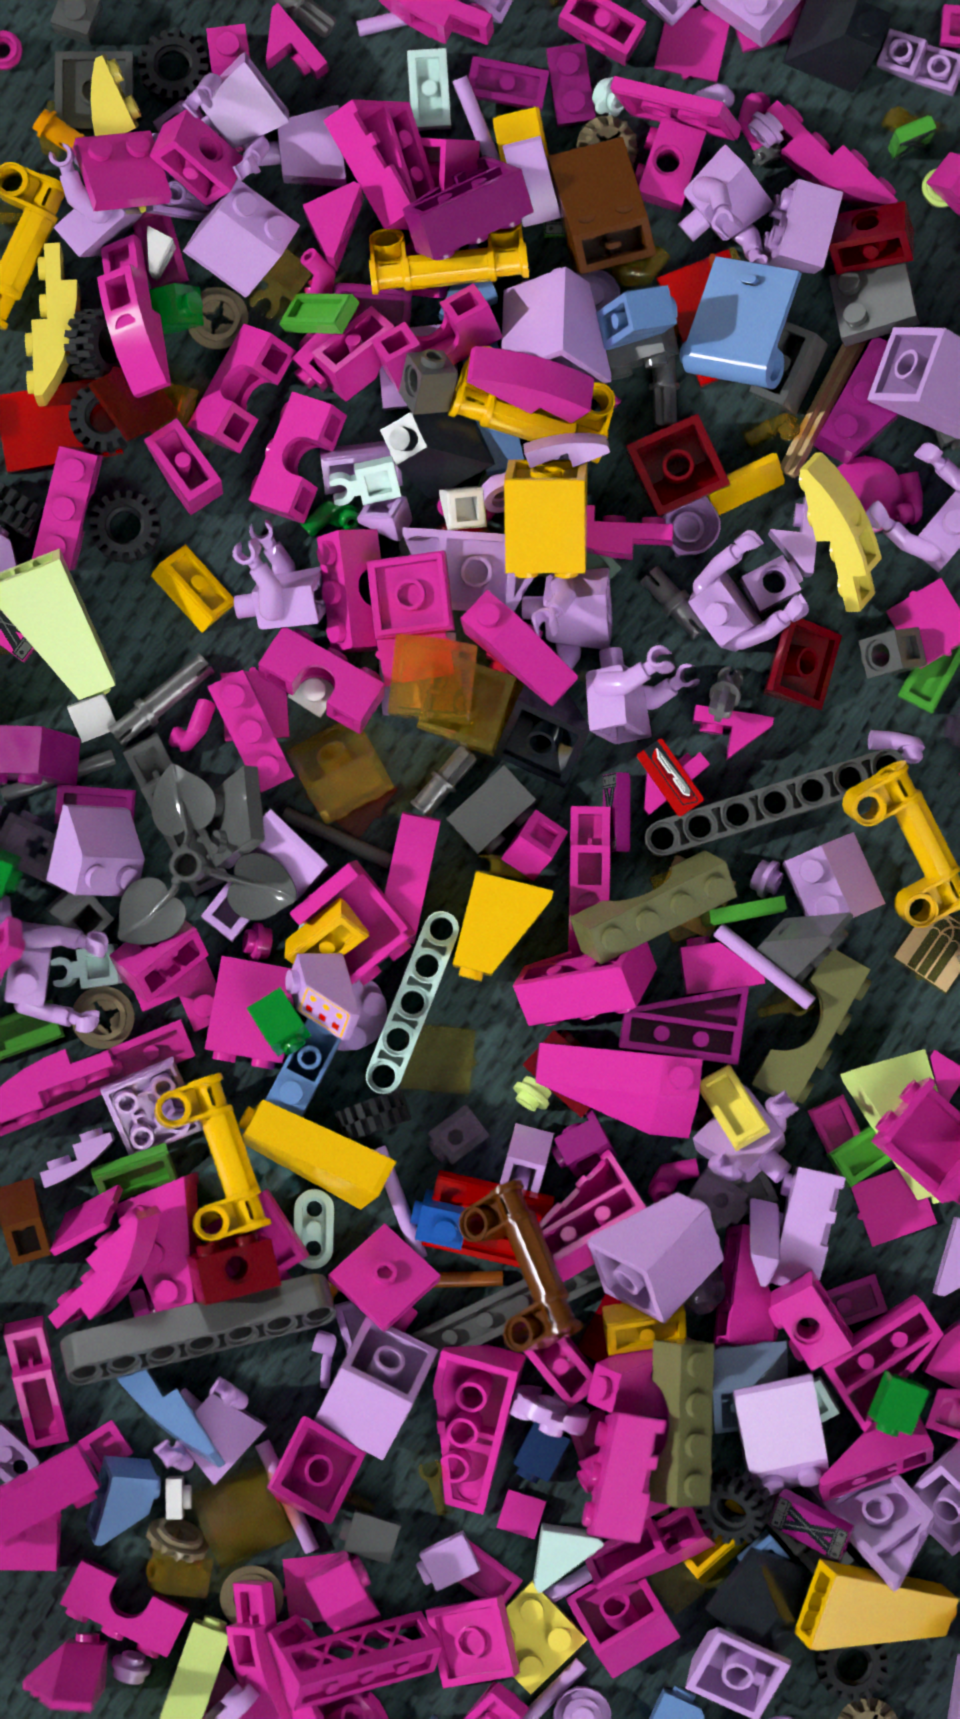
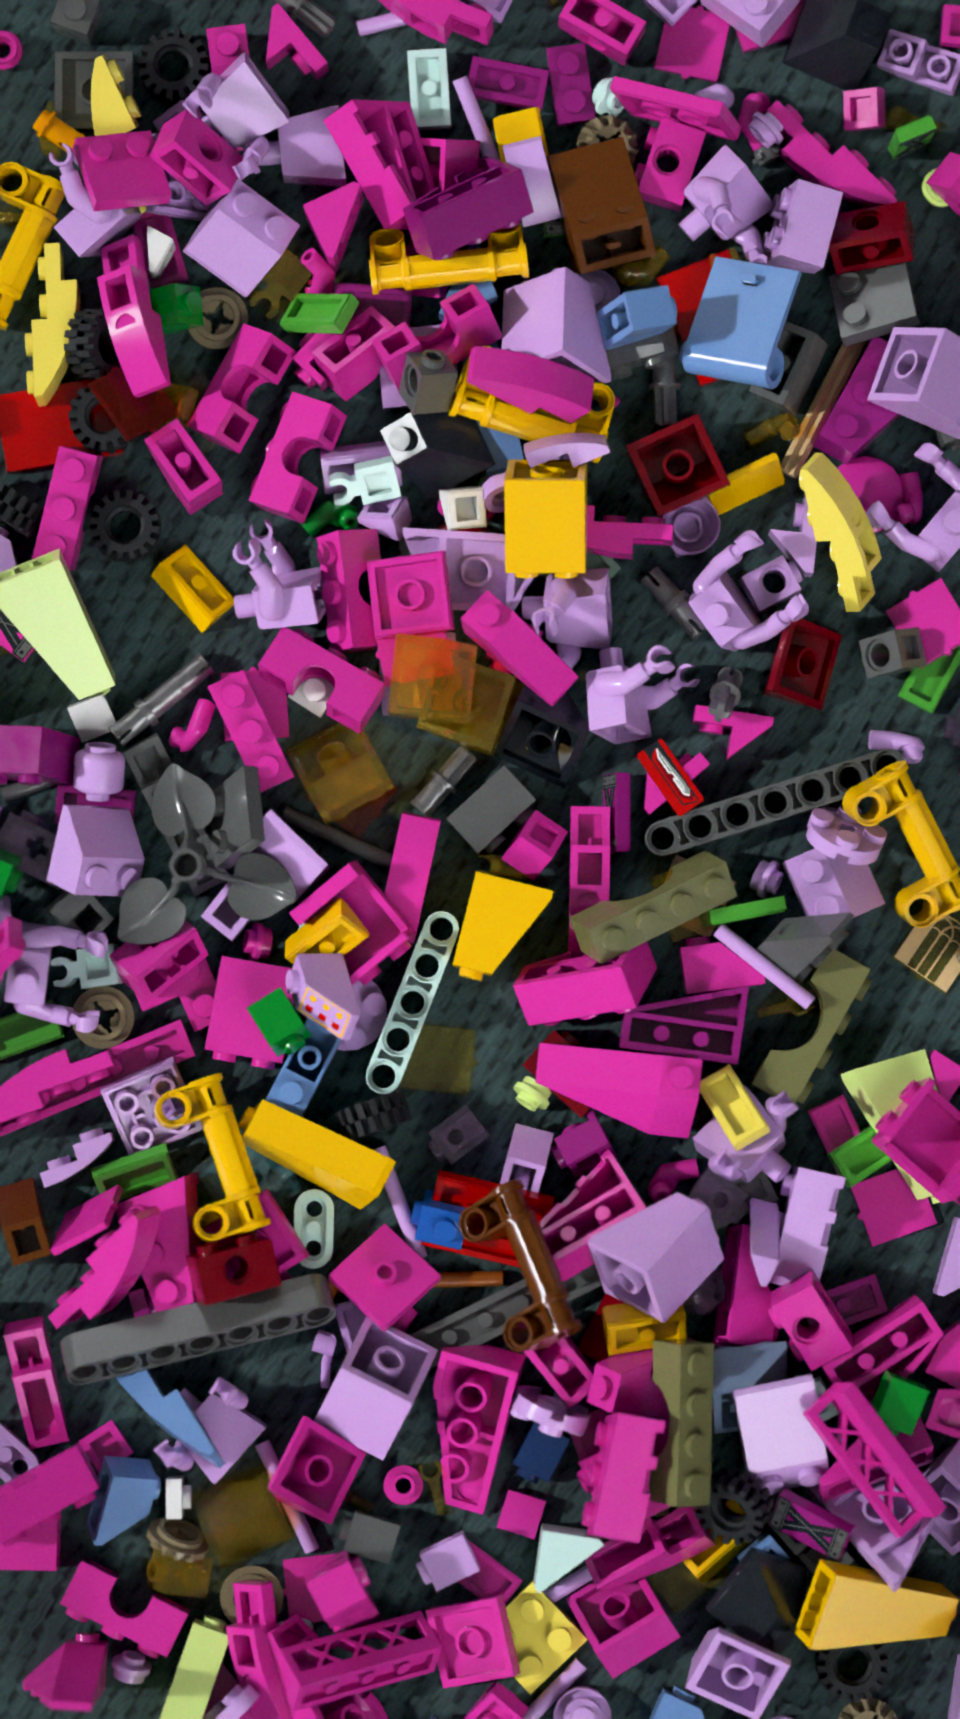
(99, 771): none -> lavender head
(397, 1473): none -> dark pink plate
(835, 832): none -> lavender plate
(864, 109): none -> dark pink plate
(886, 1451): none -> dark pink fence

